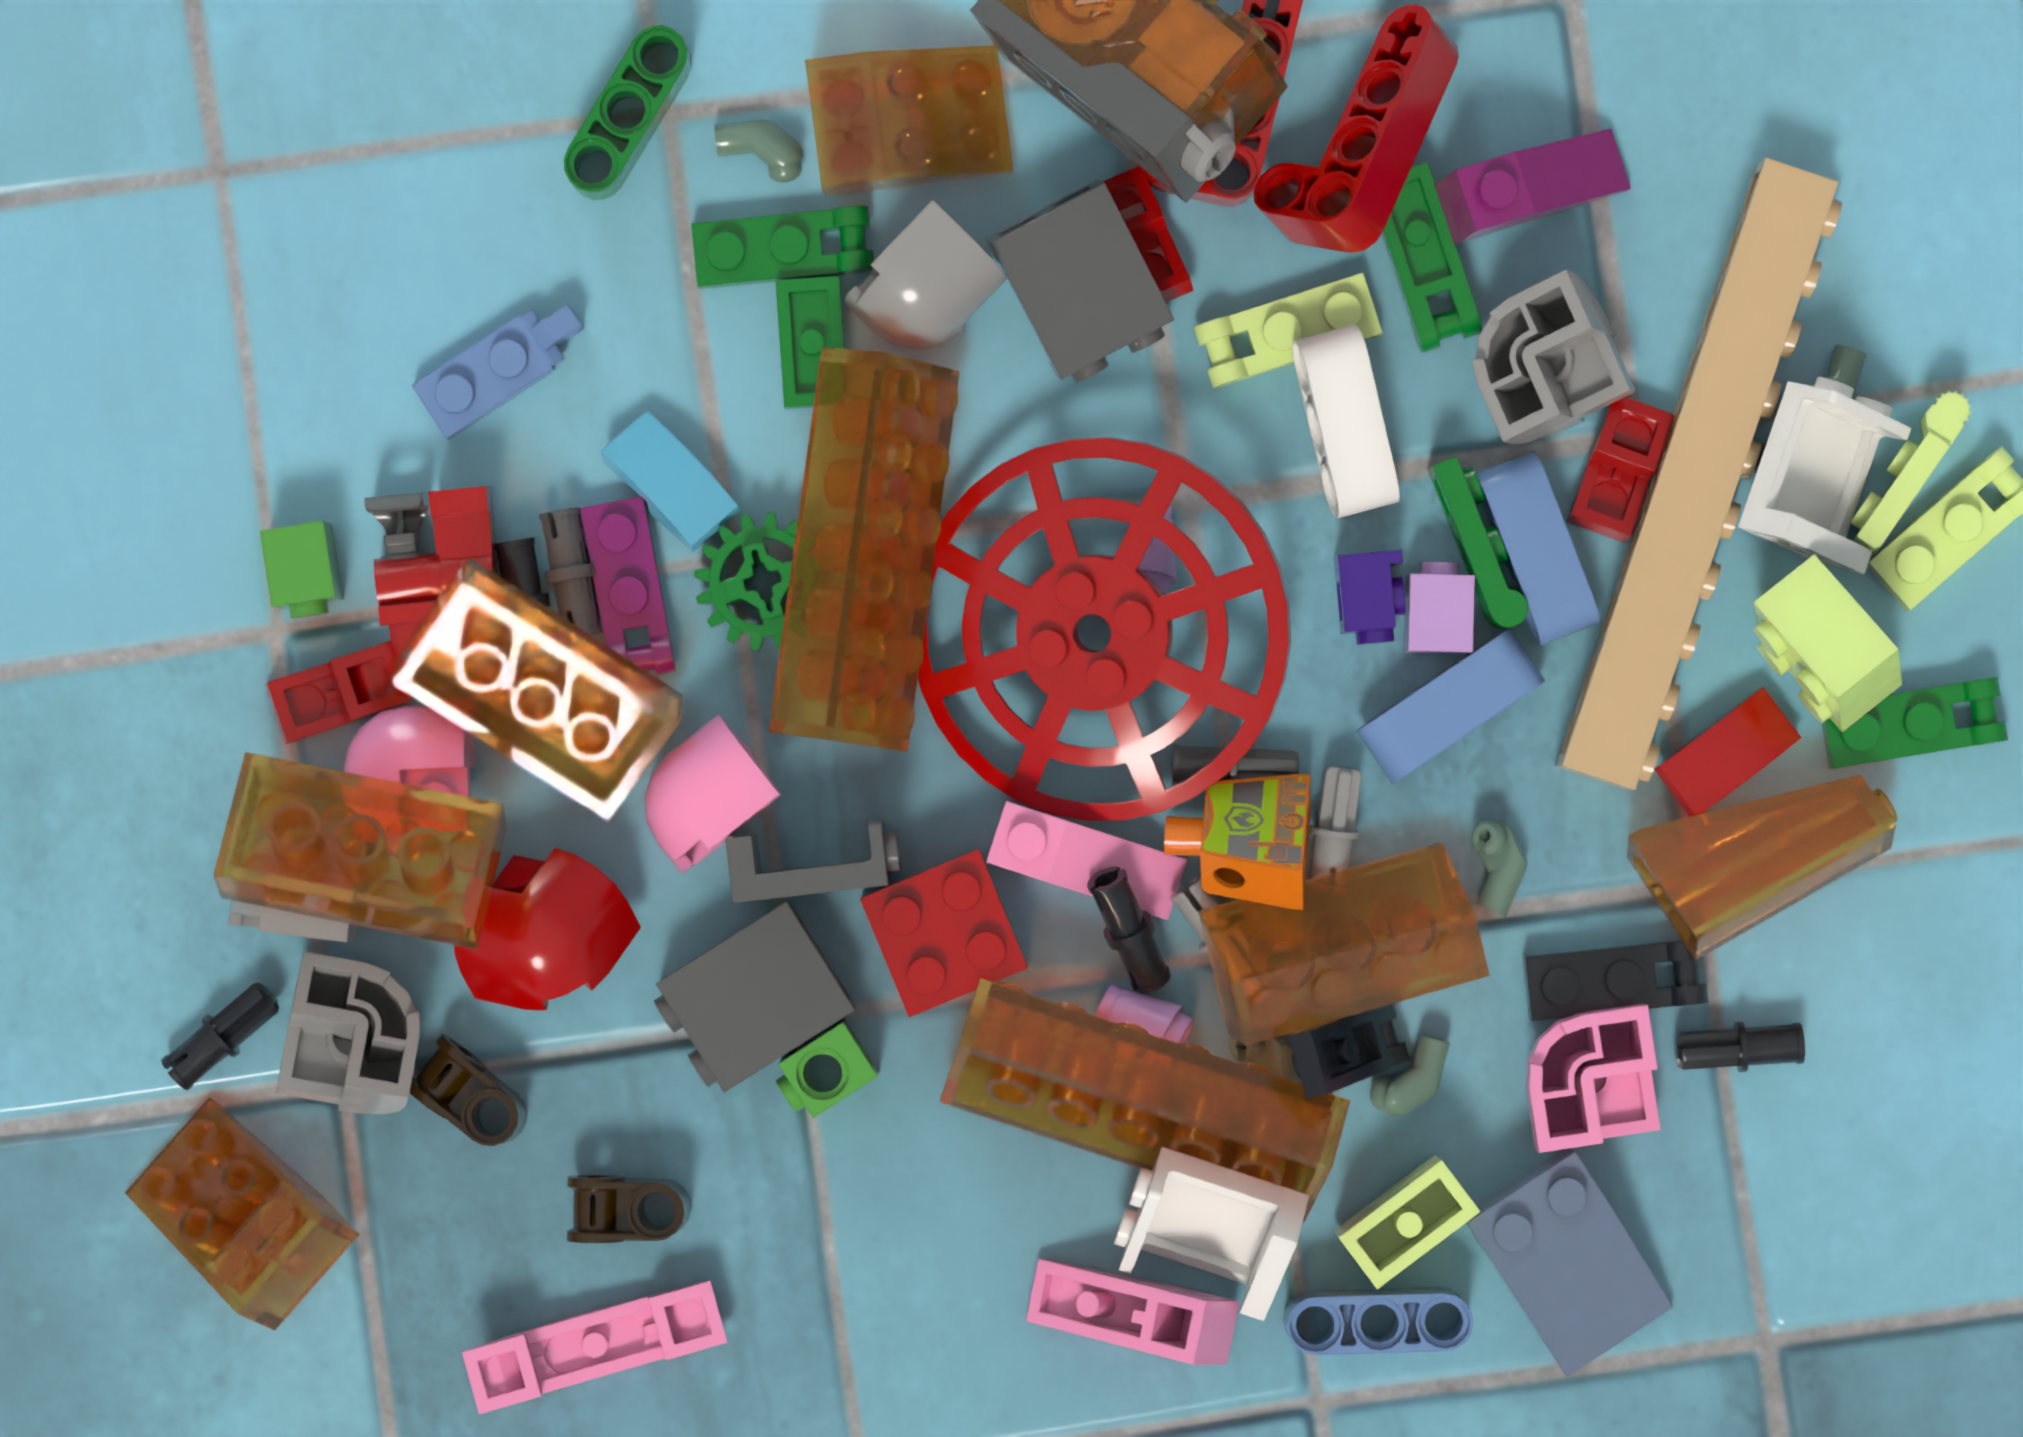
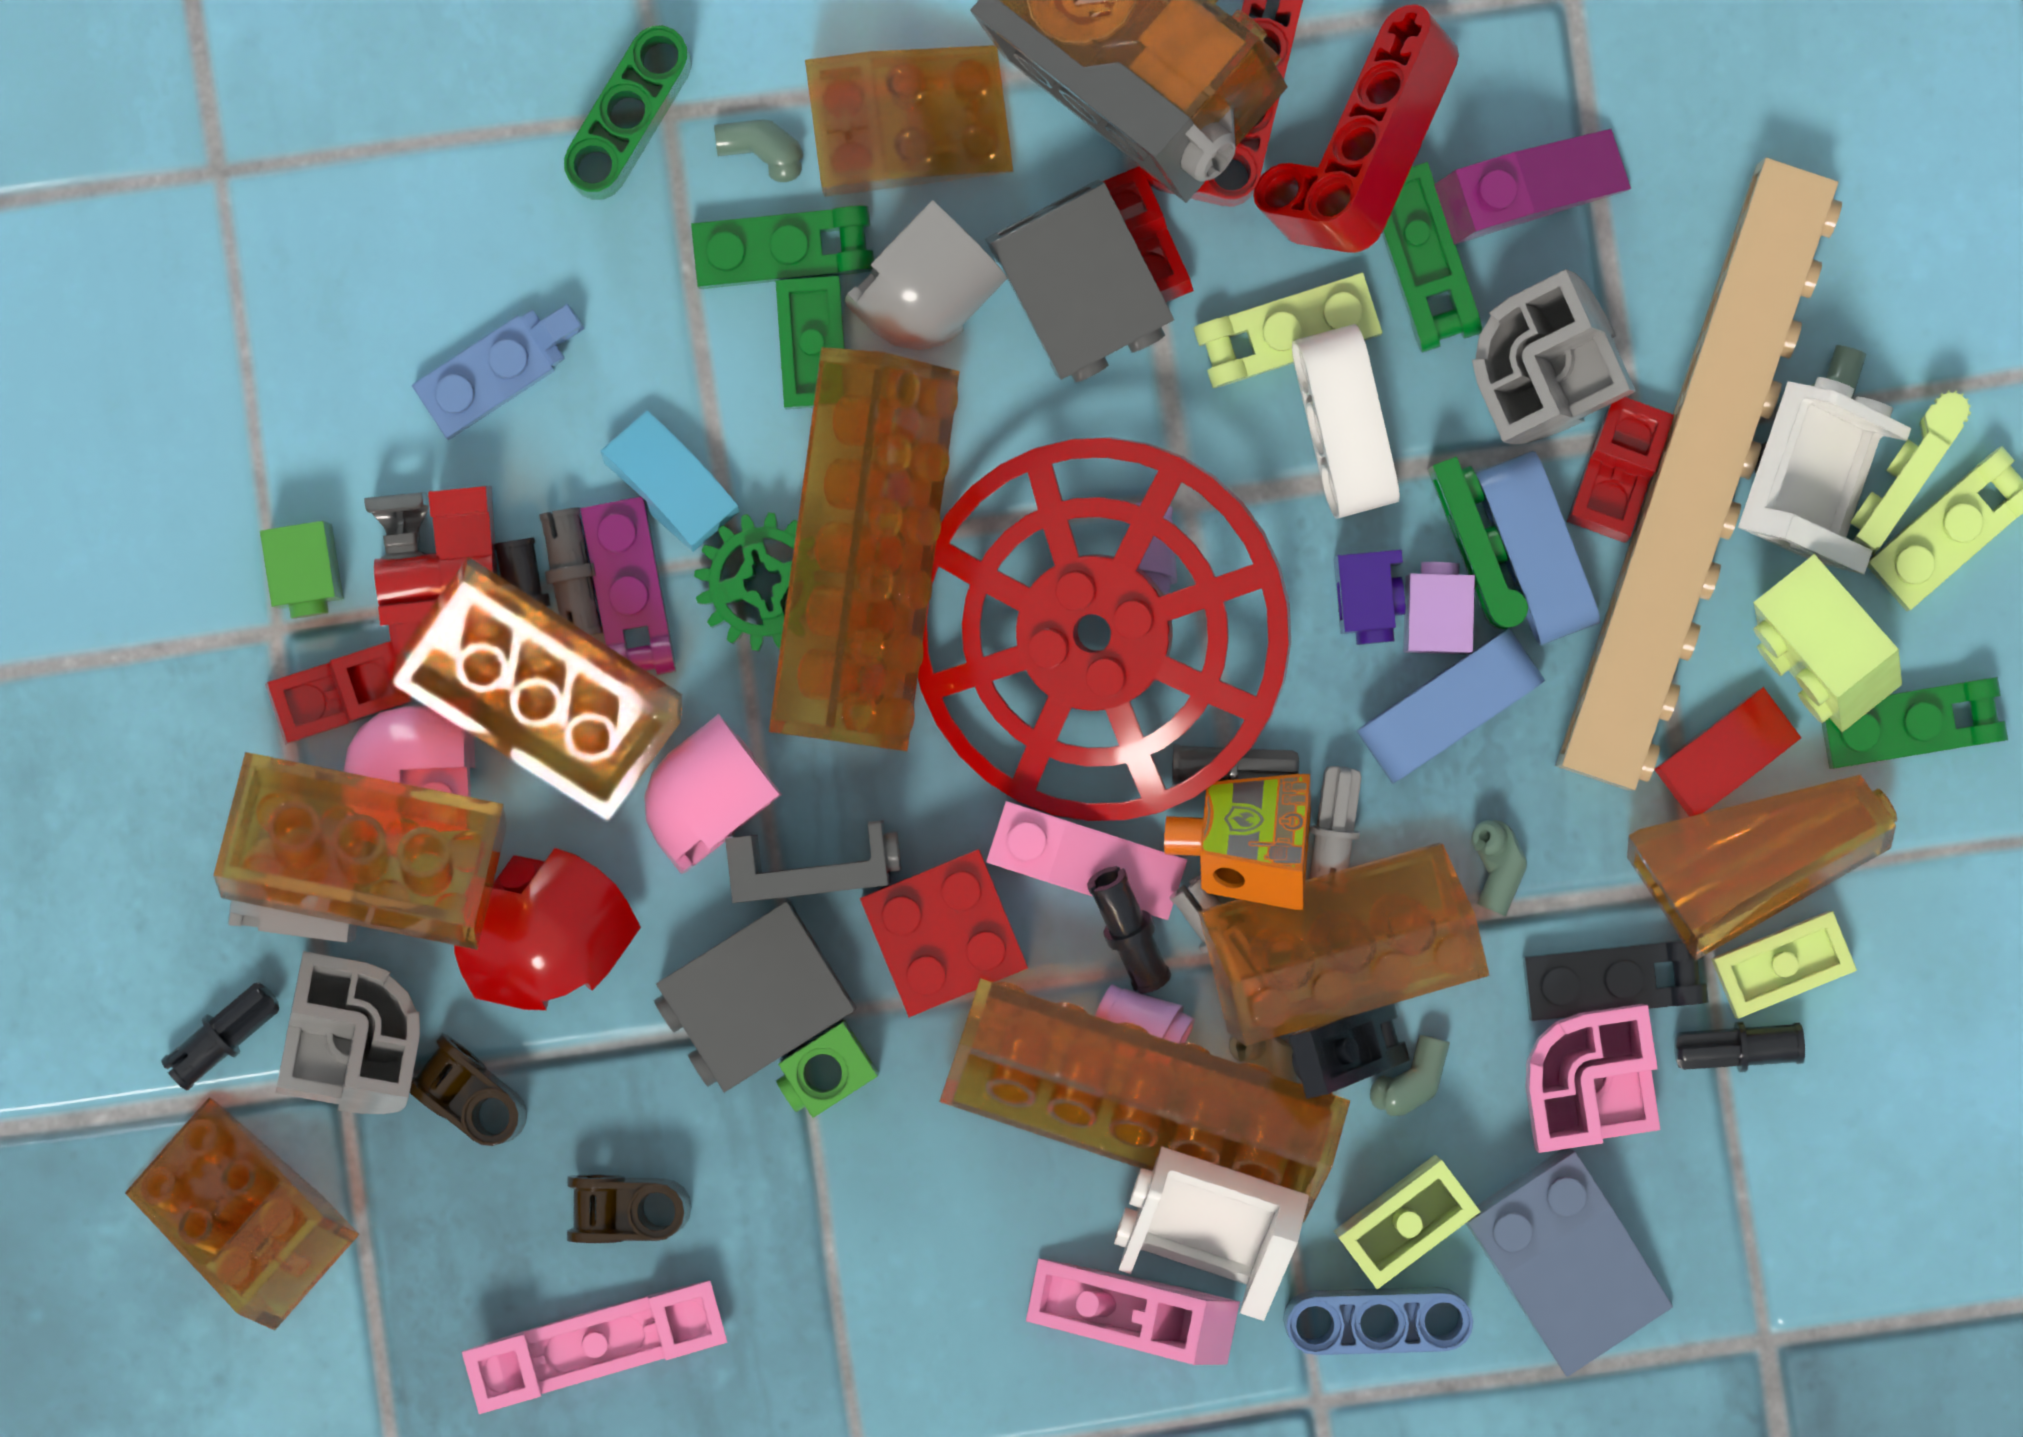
(1783, 964): none -> yellowish green plate

